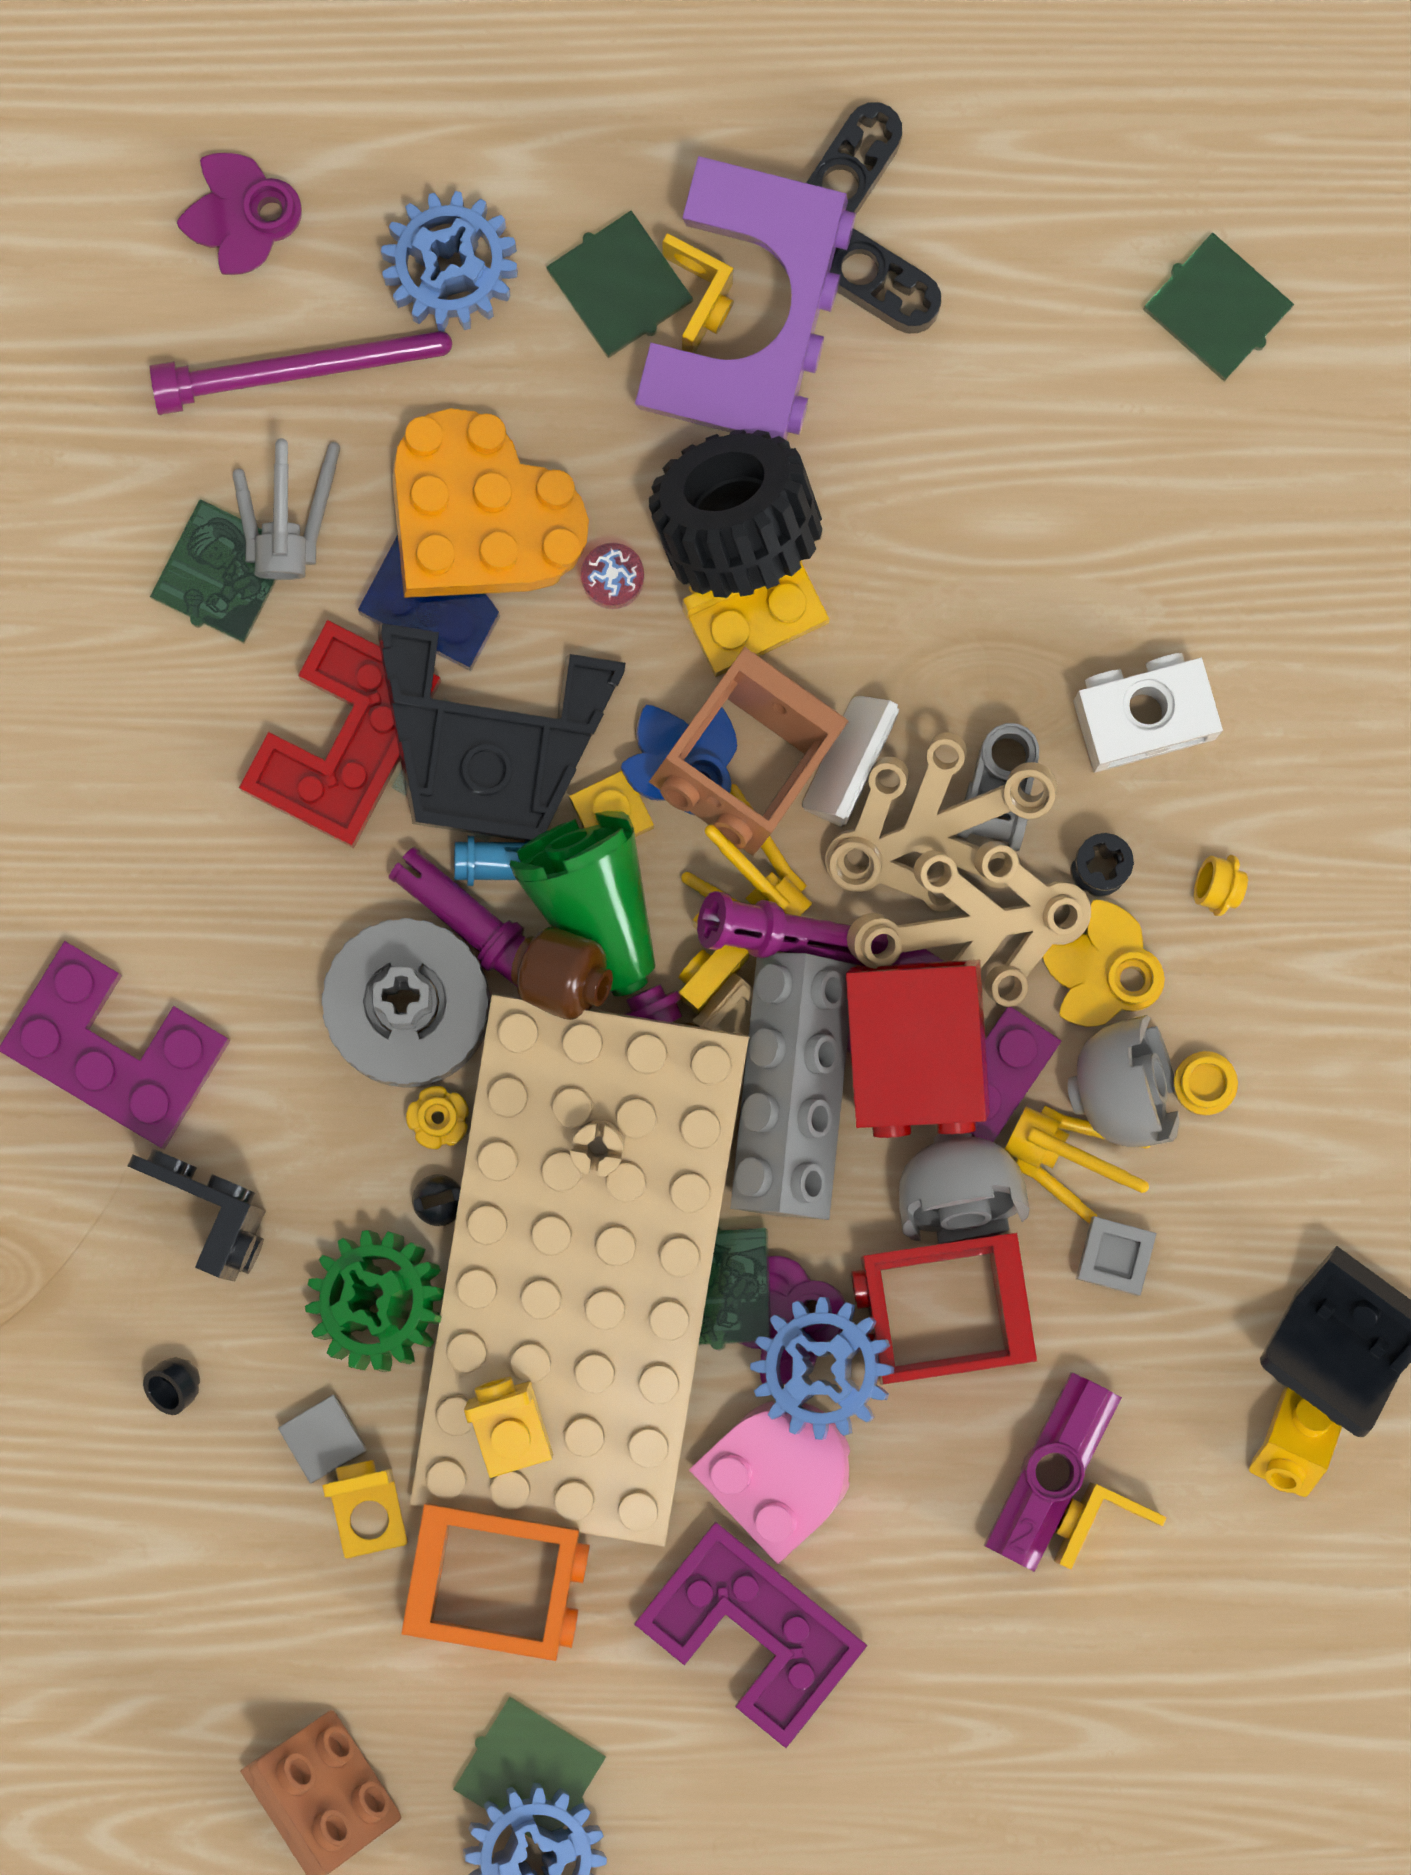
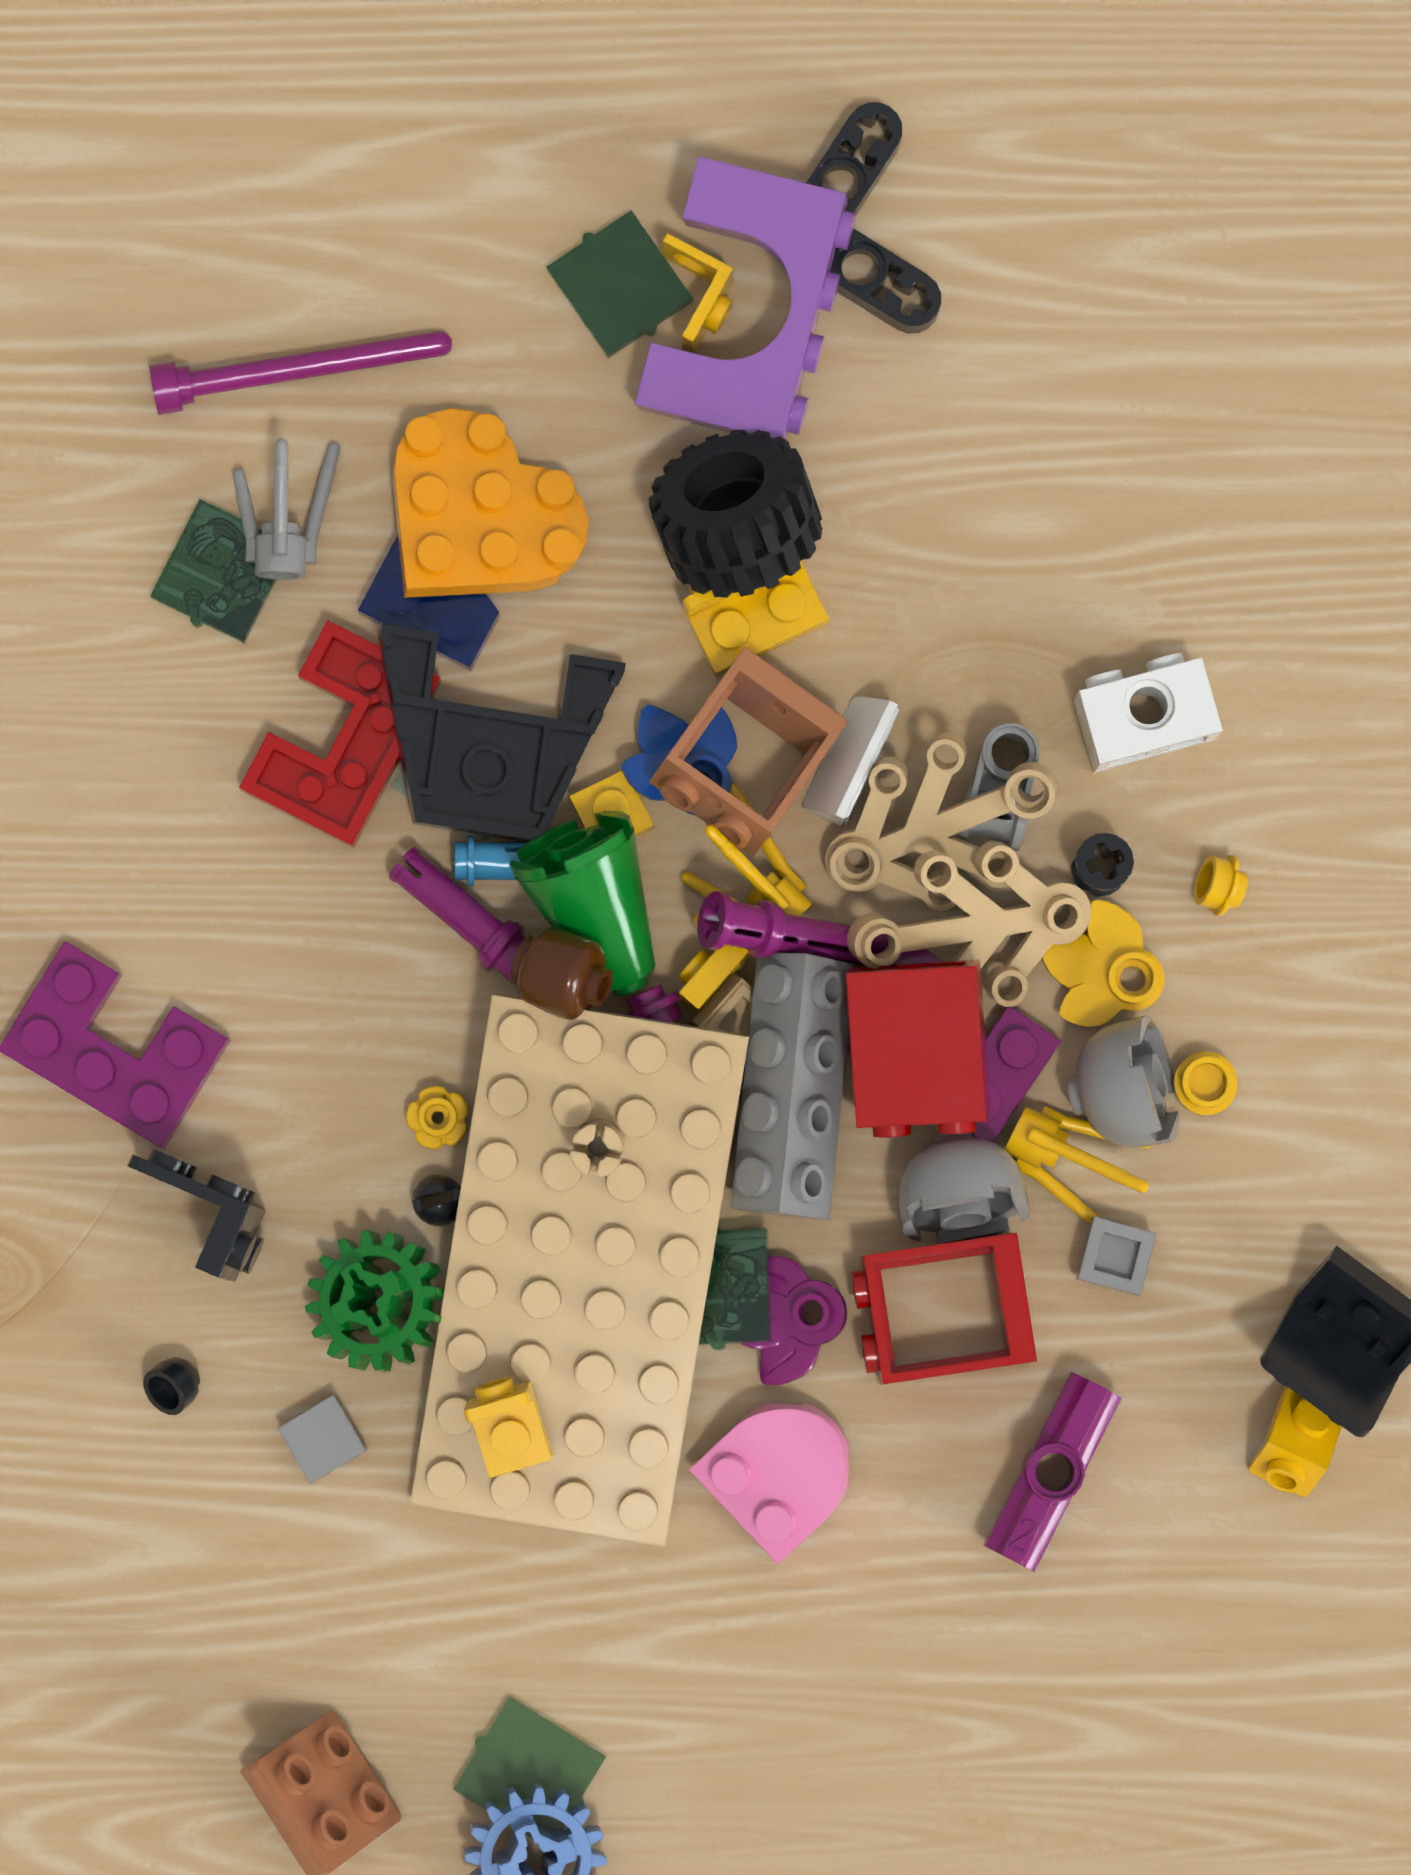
(231, 213): magenta plate -> none
(359, 1484): yellow bracket -> none
(389, 960): light grey piece -> none
(428, 1569): orange window -> none
(461, 237): medium blue gear -> none
(612, 576): clear pink tile -> none
(733, 1581): magenta plate -> none
(801, 1388): medium blue gear -> none
(1080, 1516): yellow bracket -> none
(1218, 306): clear green piece -> none

